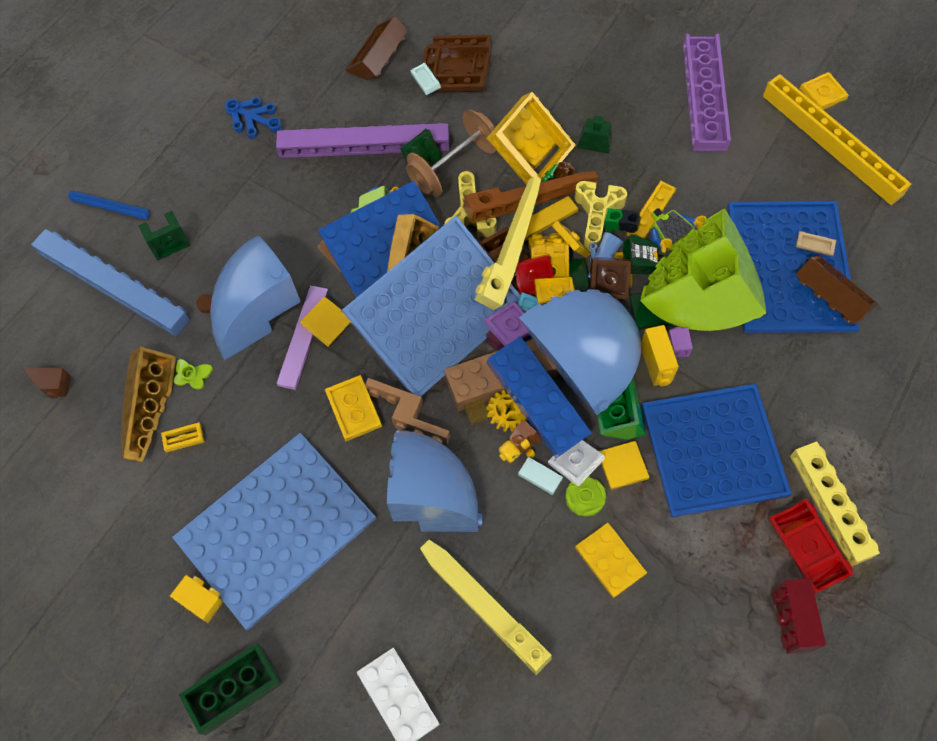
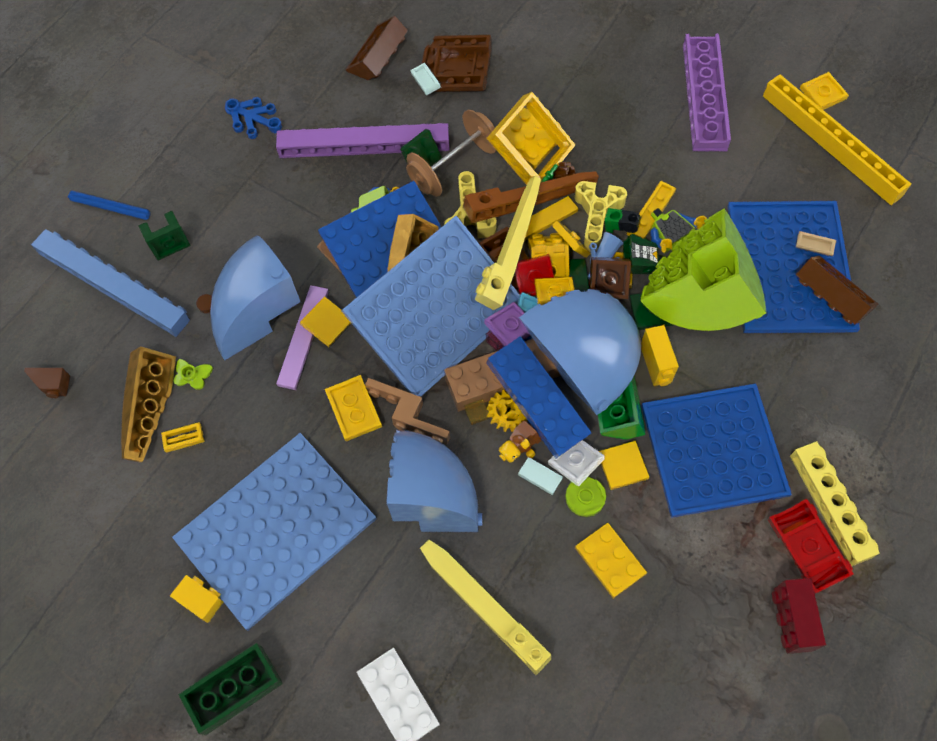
(596, 135): dark green torso -> none
(680, 341): medium lavender brick -> none

